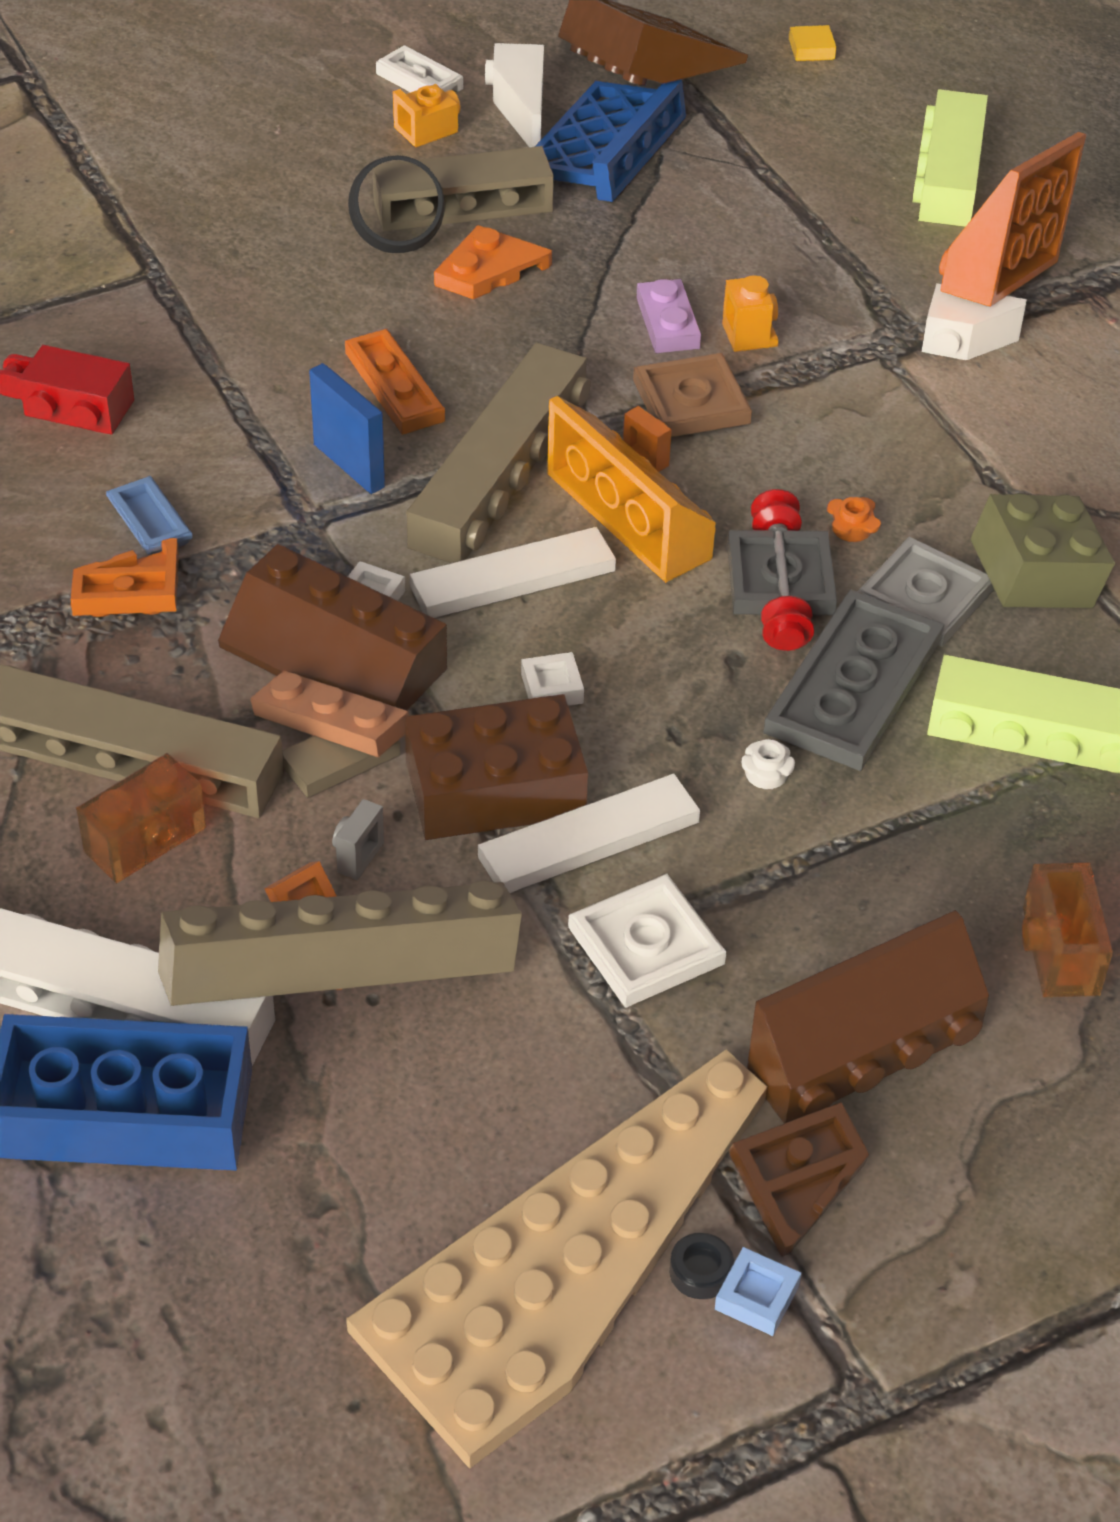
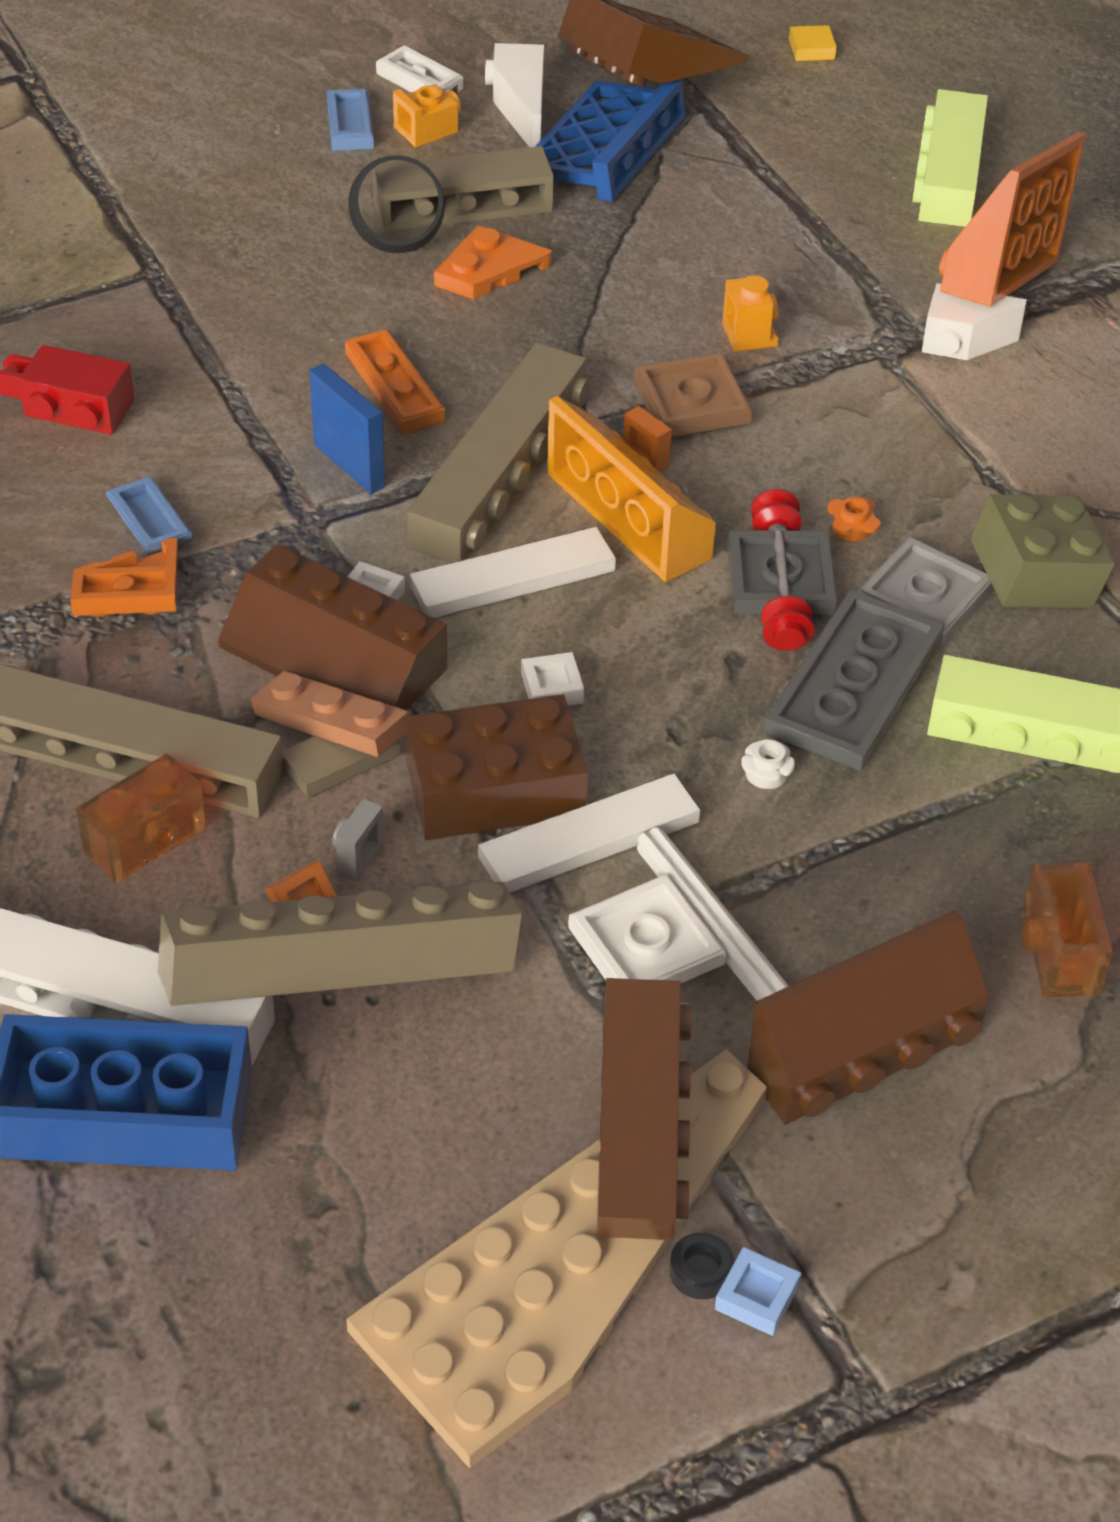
(349, 119): none -> medium blue tile
(640, 1110): none -> reddish brown wedge
(668, 316): lavender plate -> none
(741, 952): none -> white axle
(799, 1170): reddish brown wing -> none

